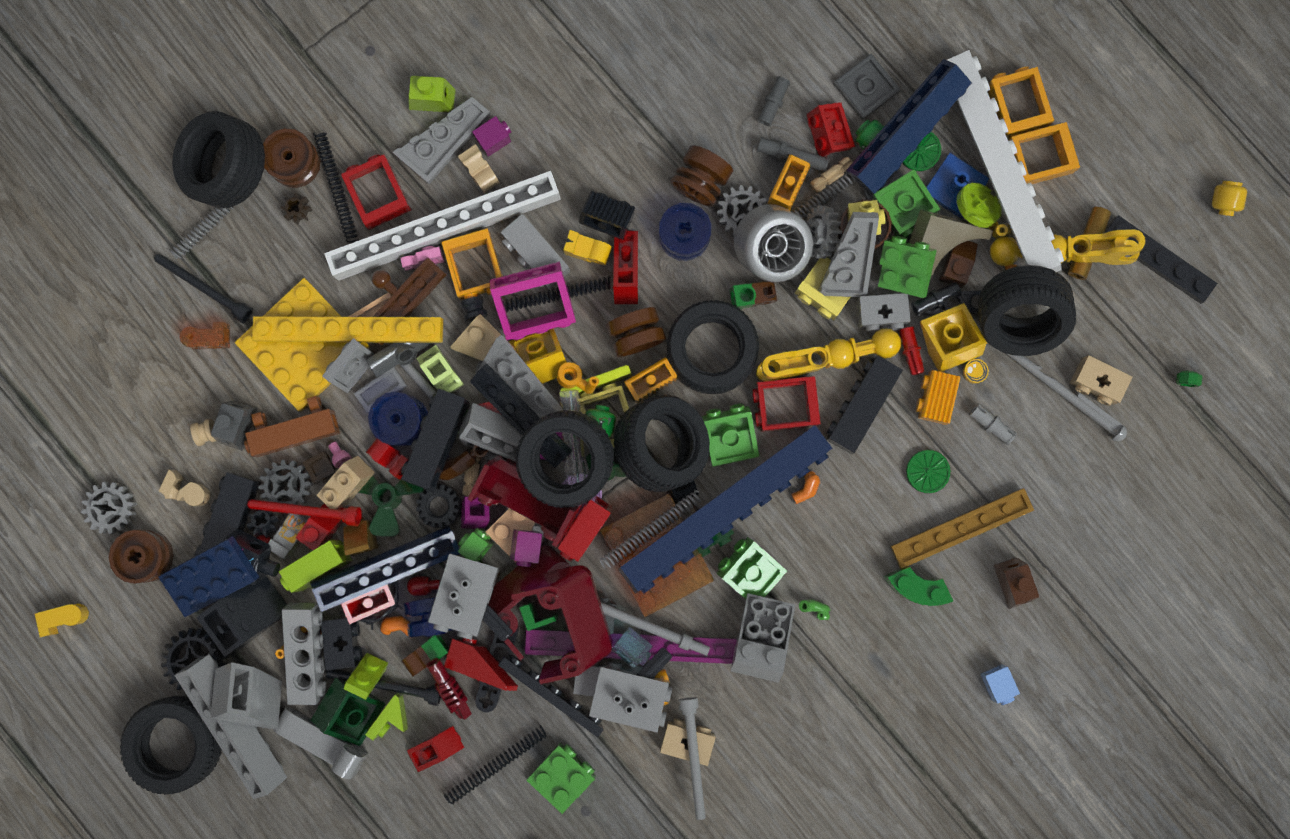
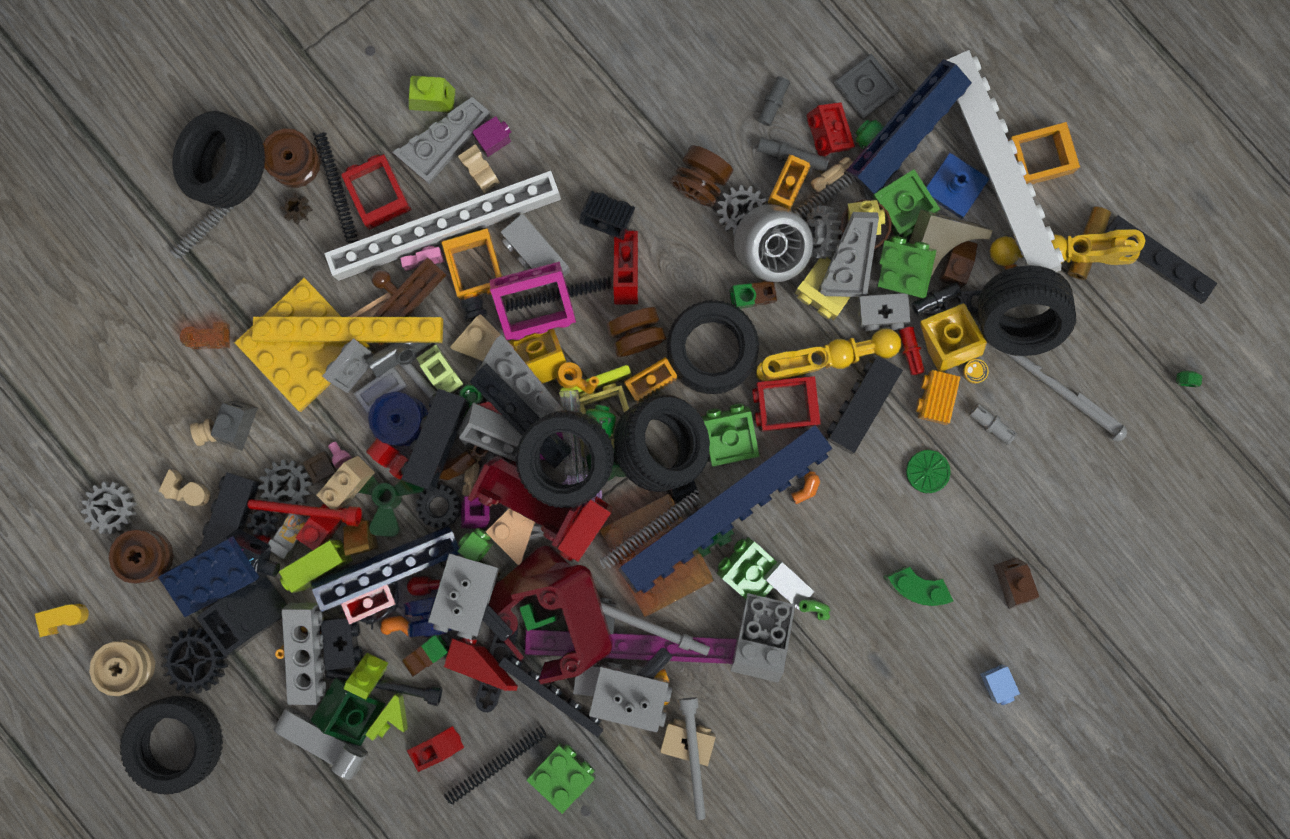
(122, 667): none -> tan wheel
(239, 742): light grey brick -> none
(240, 312): black piece -> none
(246, 696): light grey slope -> none
(291, 433): dark orange brick -> none
(449, 689): dark red hinge -> none
(471, 394): none -> green tile
(525, 547): magenta brick -> none
(586, 248): yellow leg -> none
(632, 648): clear light blue brick -> none
(687, 245): clear blue wheel -> none
(788, 584): none -> tile
(925, 155): green wheel -> none
(962, 528): pearl gold plate -> none
(978, 205): lime tile -> none
(1000, 230): yellow arm -> none
(1034, 123): light orange window -> none
(1113, 380): tan brick -> none
(1229, 197): yellow head -> none

